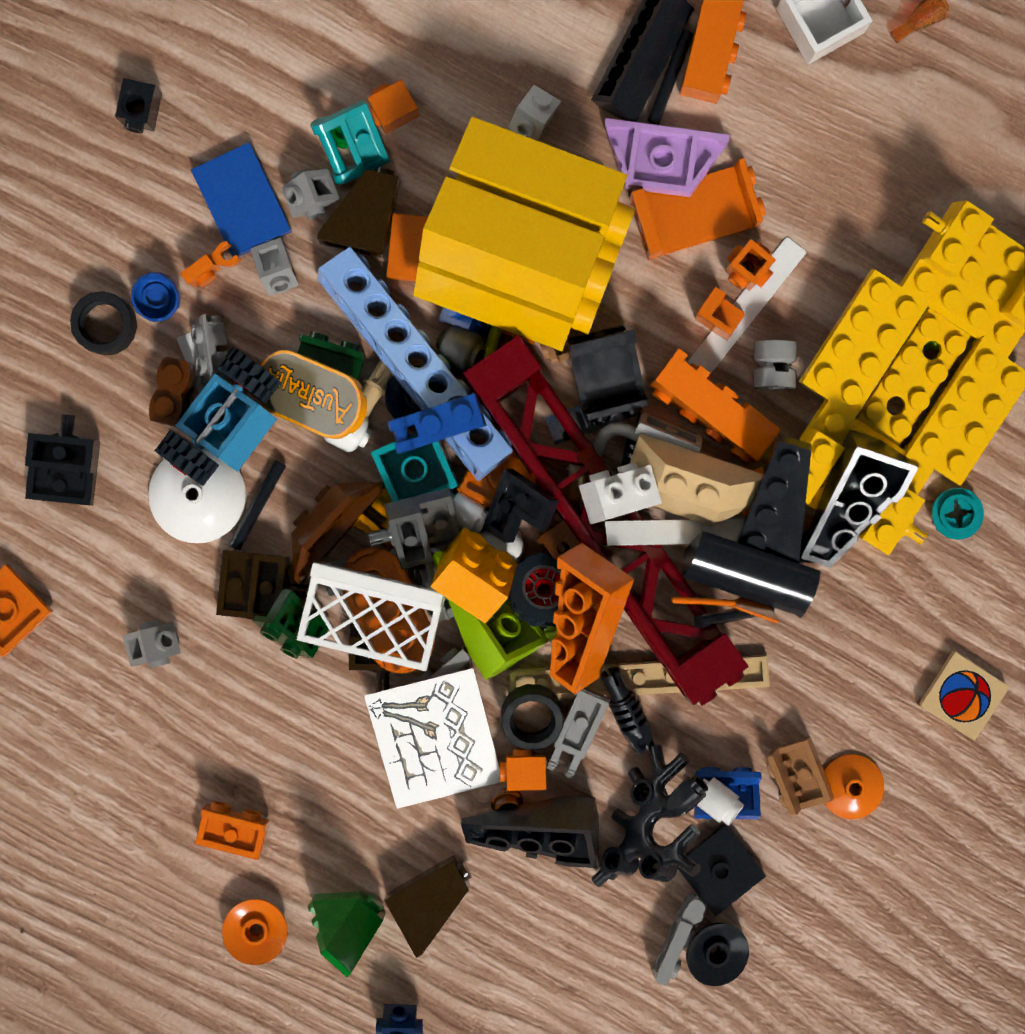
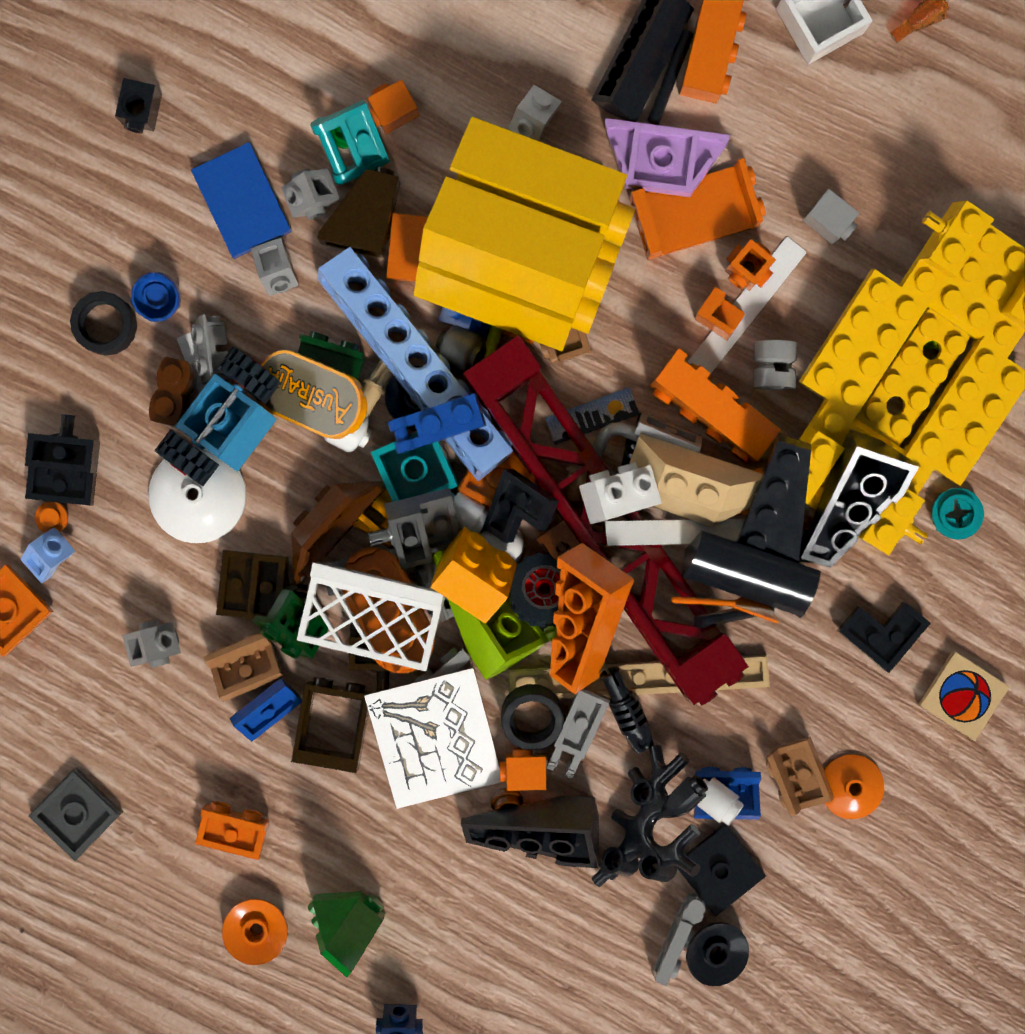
(46, 554): none -> light blue bracket
(50, 516): none -> orange plate
(75, 814): none -> dark grey tile
(204, 269): orange plate -> none
(243, 666): none -> medium nougat bracket
(257, 505): black bar -> none
(266, 709): none -> blue plate
(326, 758): none -> dark brown window
(428, 901): dark brown slope -> none
(607, 372): black panel -> none
(832, 217): none -> light grey brick
(886, 642): none -> black plate

